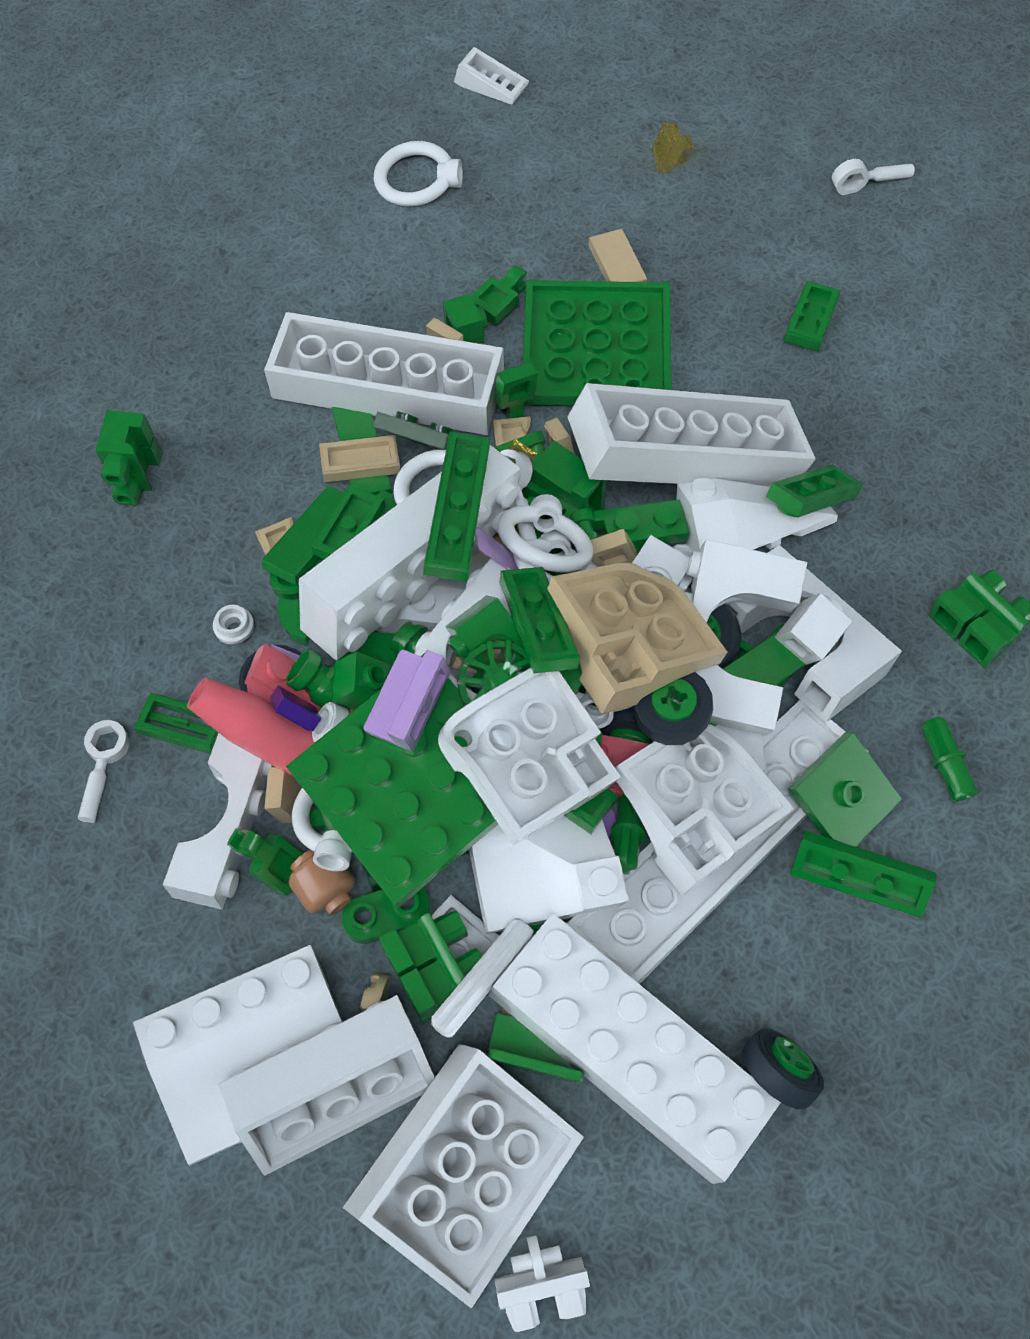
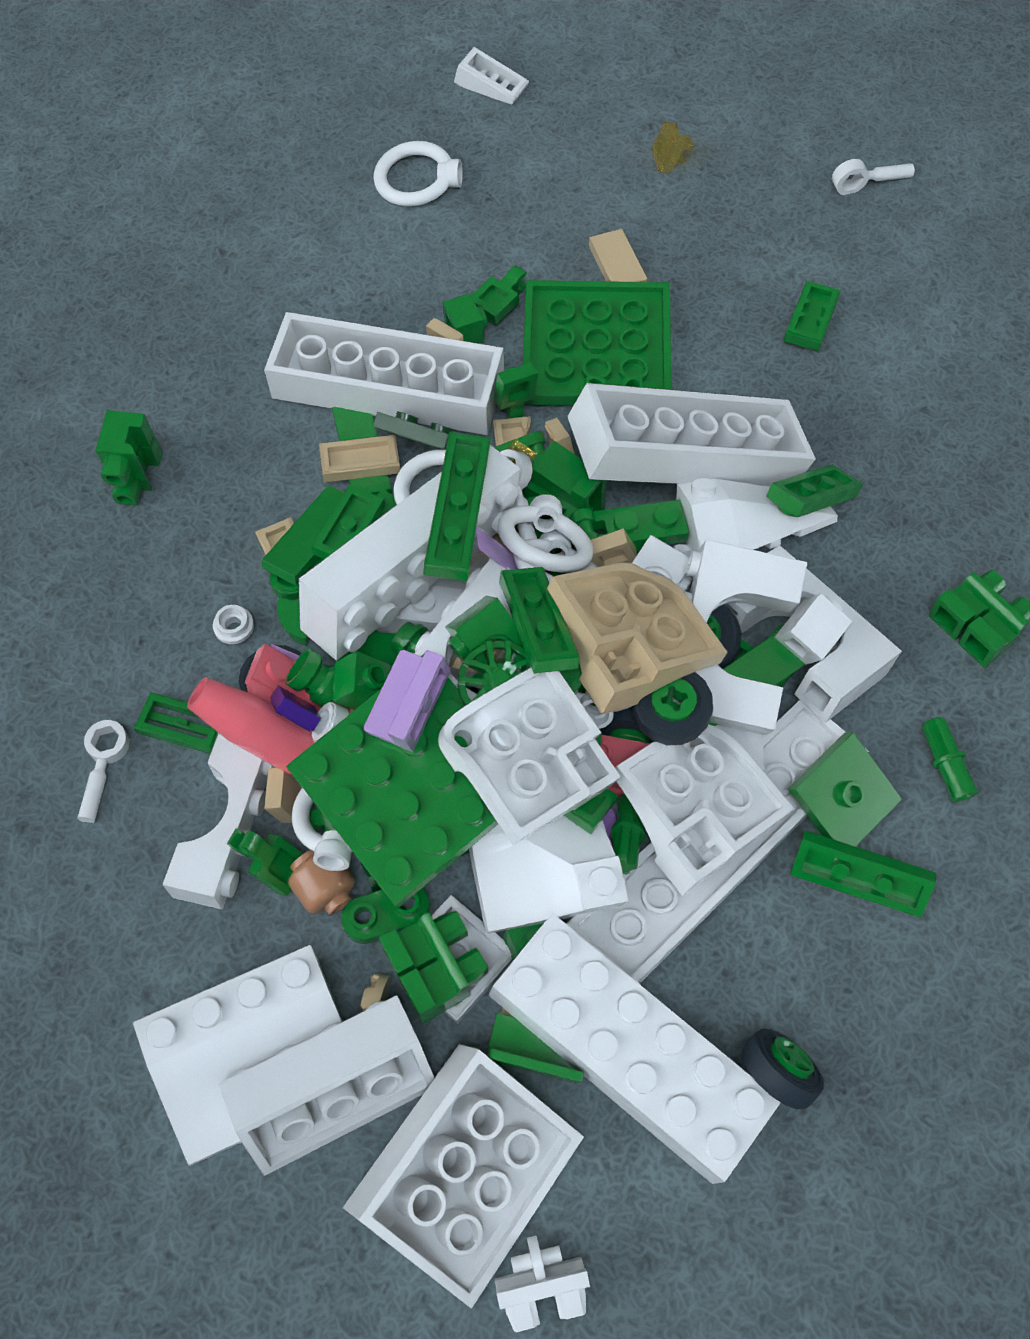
(481, 978): white axle -> none

